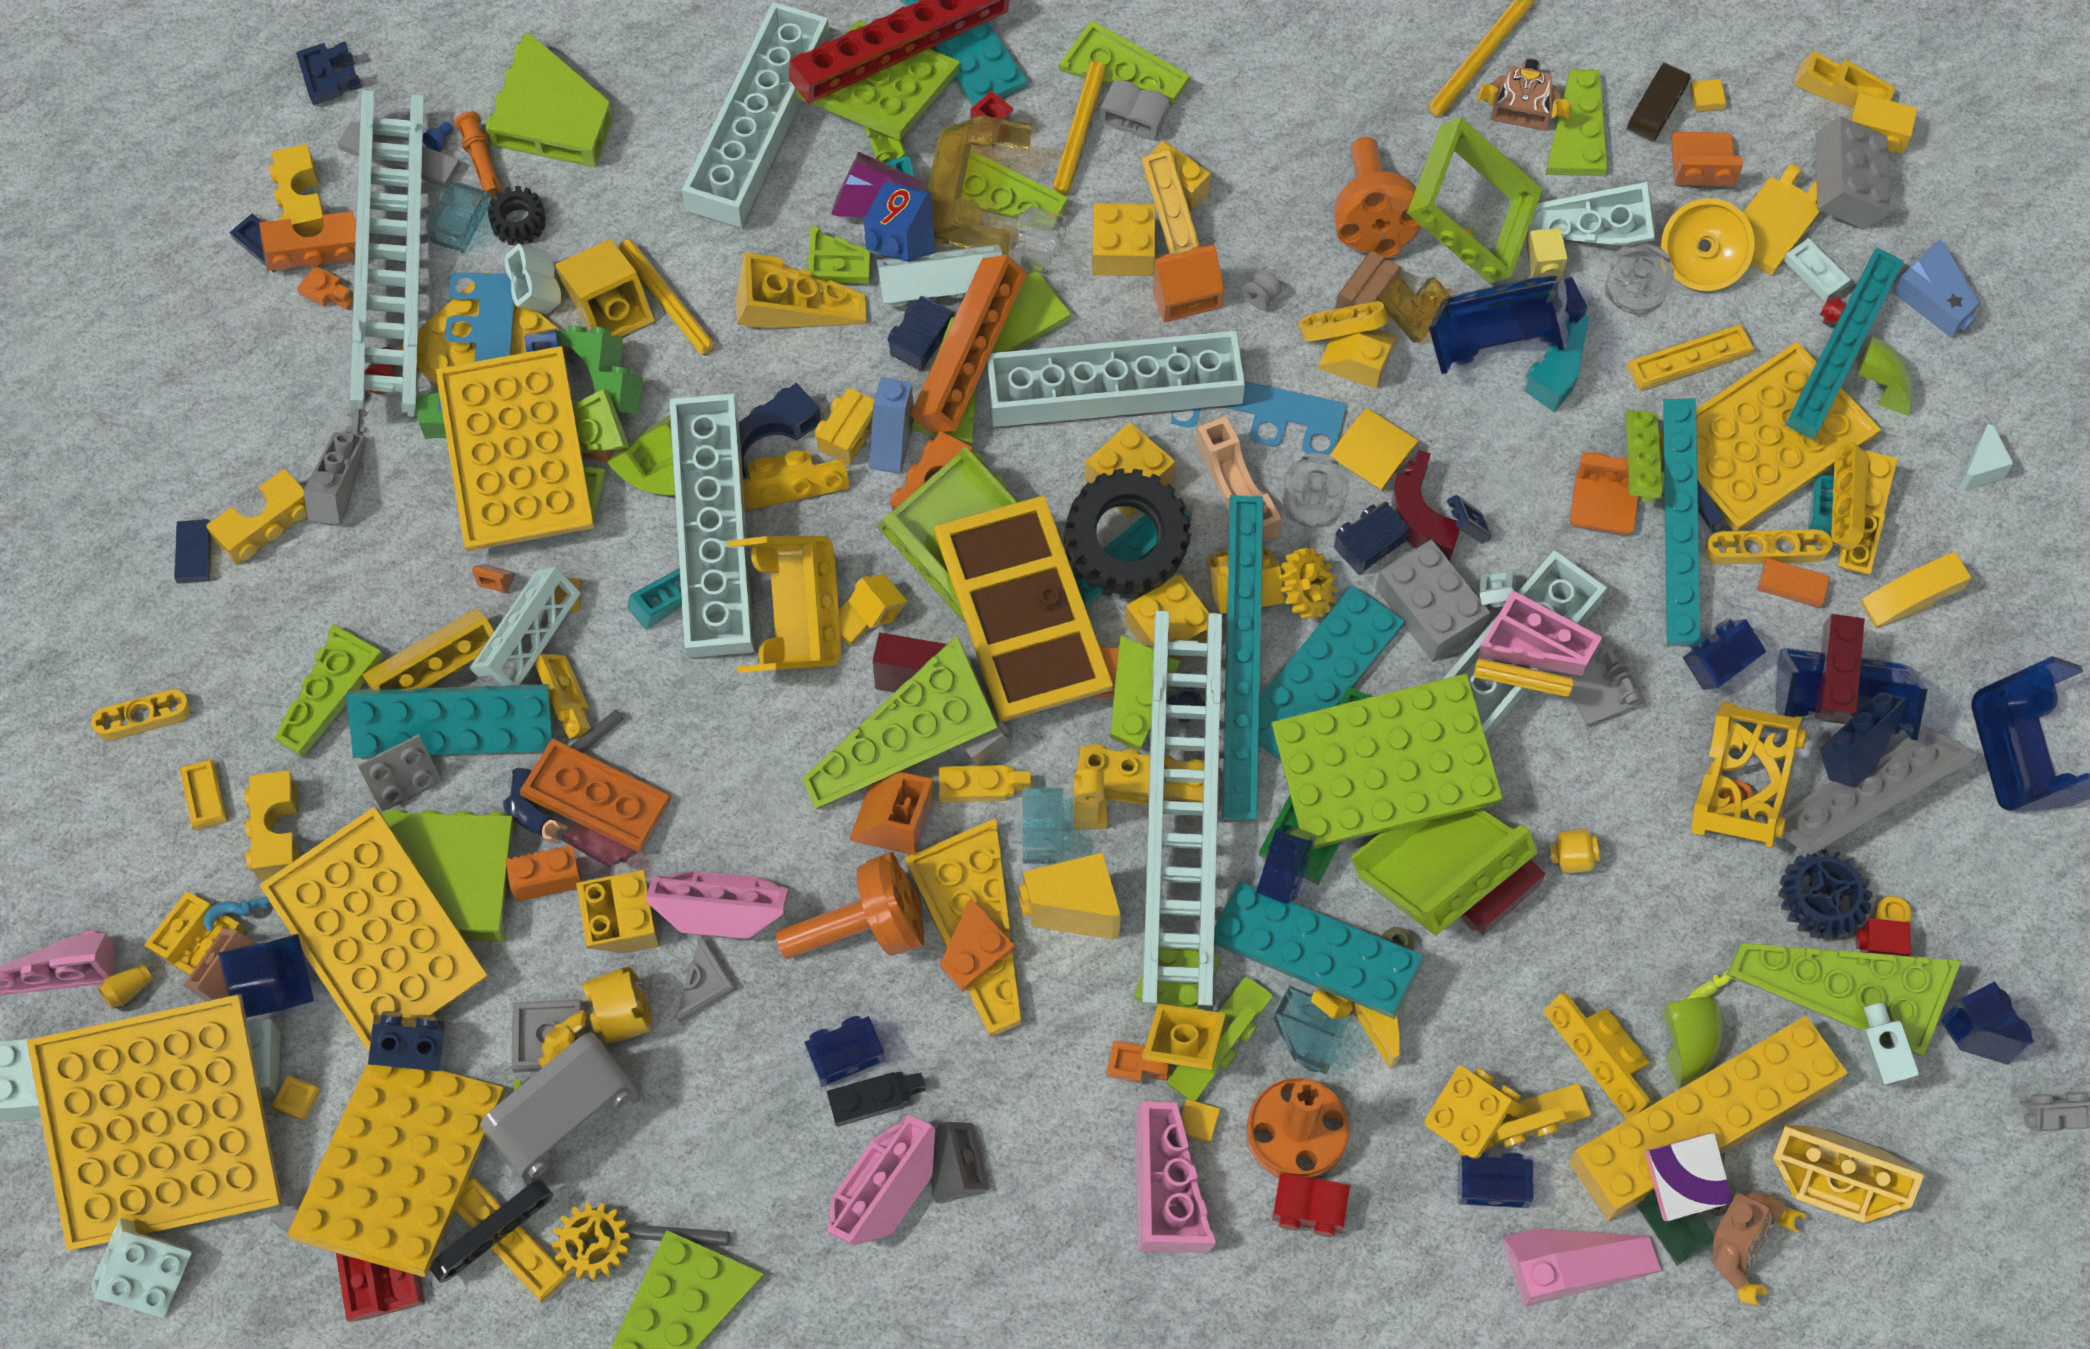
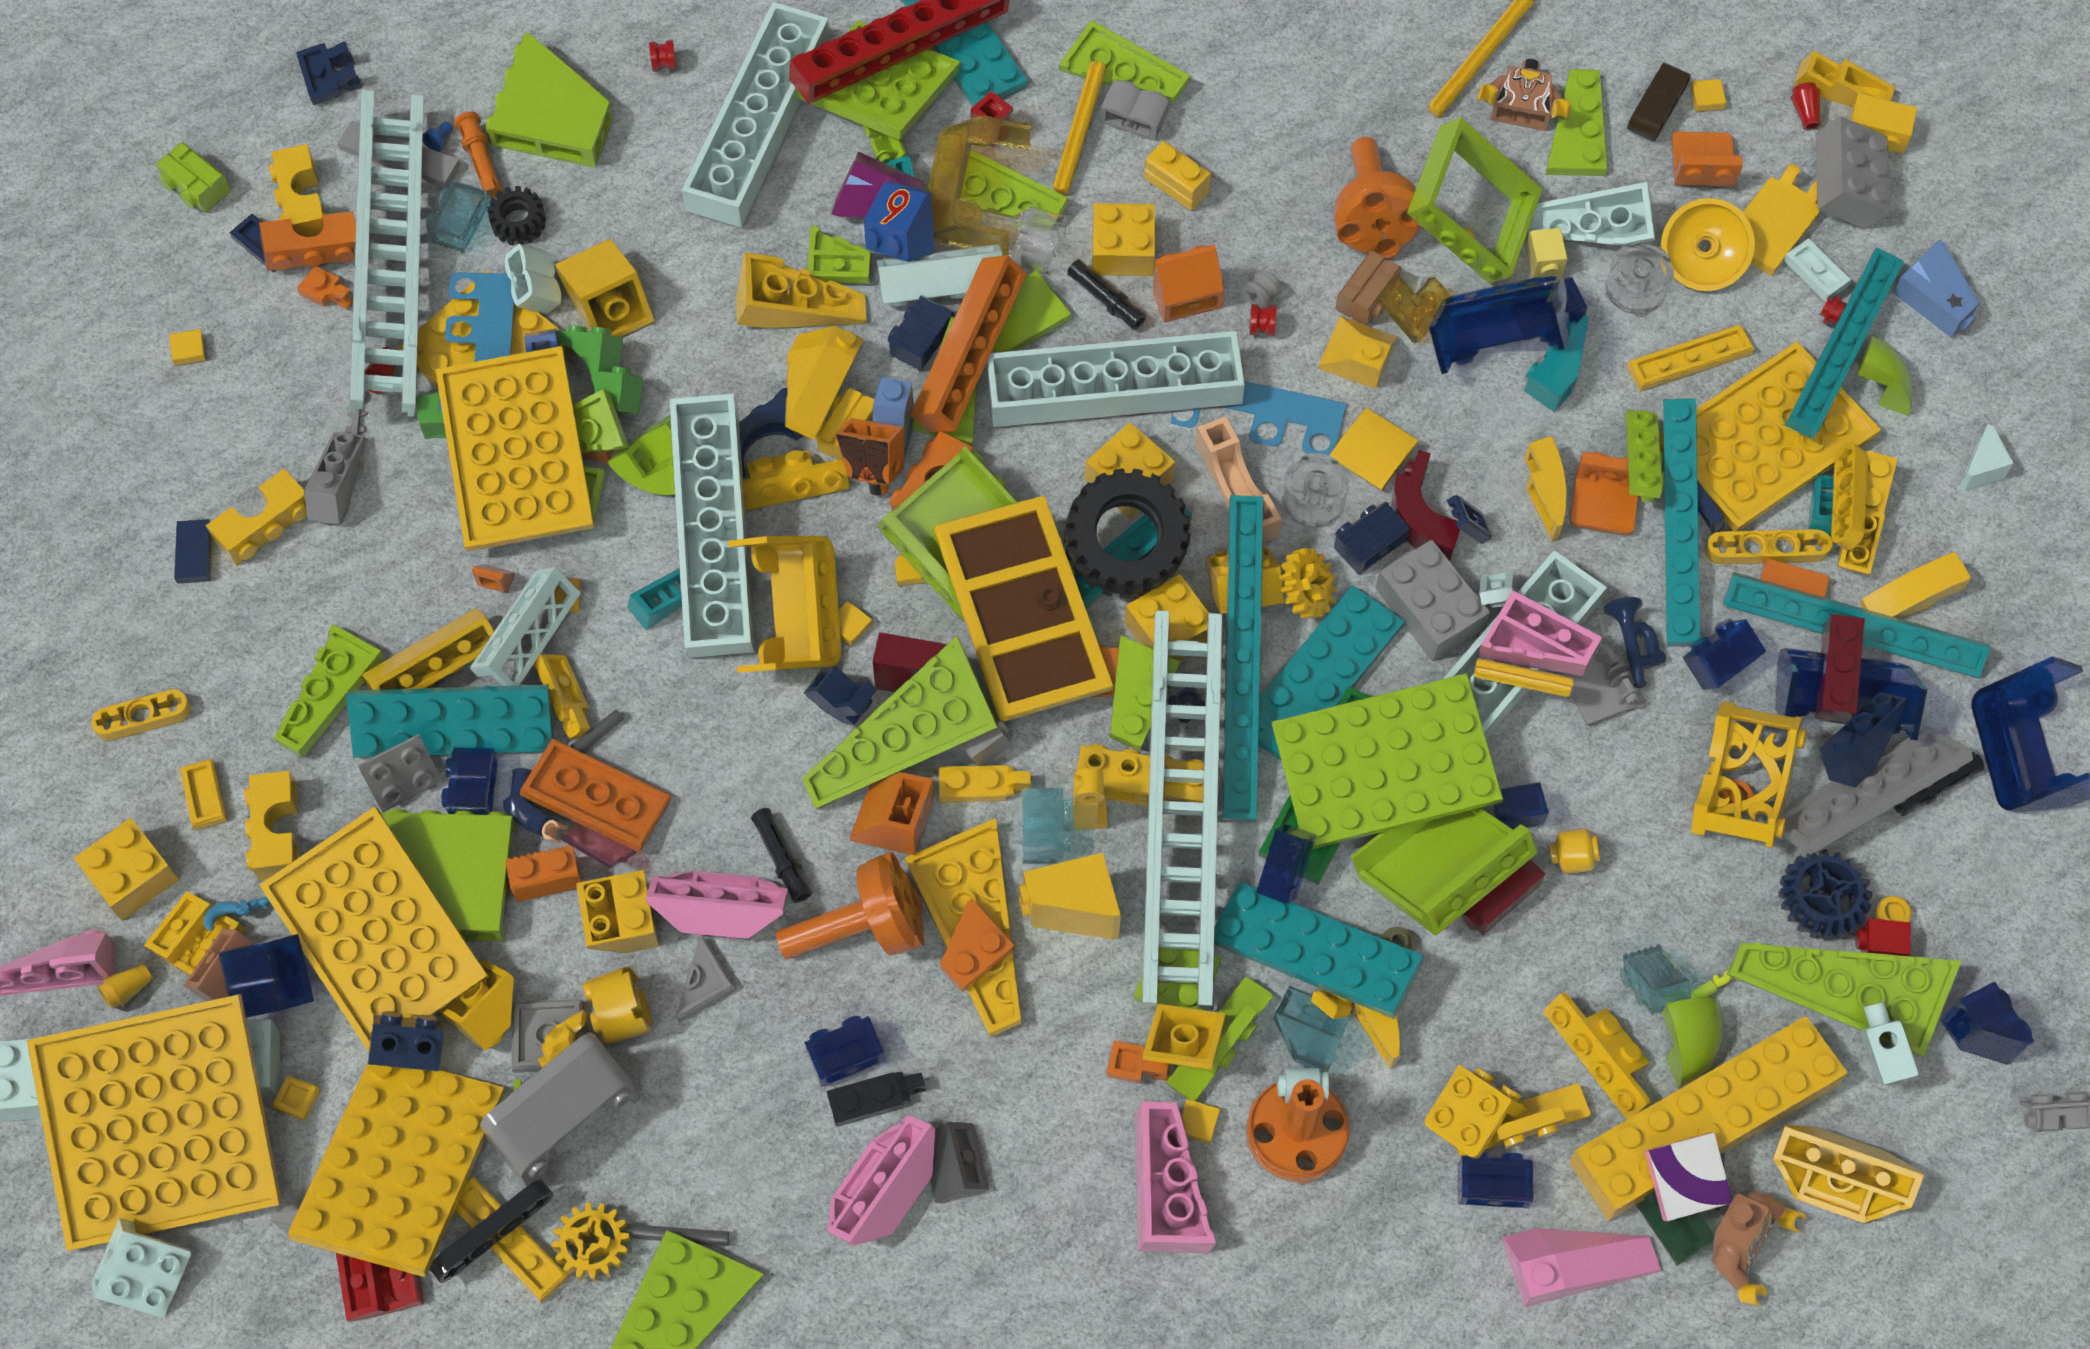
(126, 869): none -> yellow brick
(187, 347): none -> yellow tile
(192, 177): none -> lime brick
(471, 780): none -> clear blue brick
(484, 1010): none -> yellow slope
(662, 55): none -> red wheel
(666, 297): yellow axle -> none
(786, 865): none -> black pin
(816, 374): none -> yellow wedge
(839, 695): none -> dark blue brick
(872, 452): none -> torso
(877, 600): yellow brick -> none
(906, 573): none -> yellow tile
(1116, 302): none -> black pin
(1170, 201): yellow tile -> none
(1262, 320): none -> red wheel
(1293, 1075): none -> light aqua brick
(1310, 1204): red brick -> none
(1343, 321): yellow beam -> none
(1522, 806): none -> clear blue brick
(1547, 484): none -> yellow slope
(1624, 612): none -> dark blue piece
(1654, 978): none -> clear light blue brick
(1807, 104): none -> red cone
(1879, 629): none -> teal plate
(1930, 794): none -> black pin

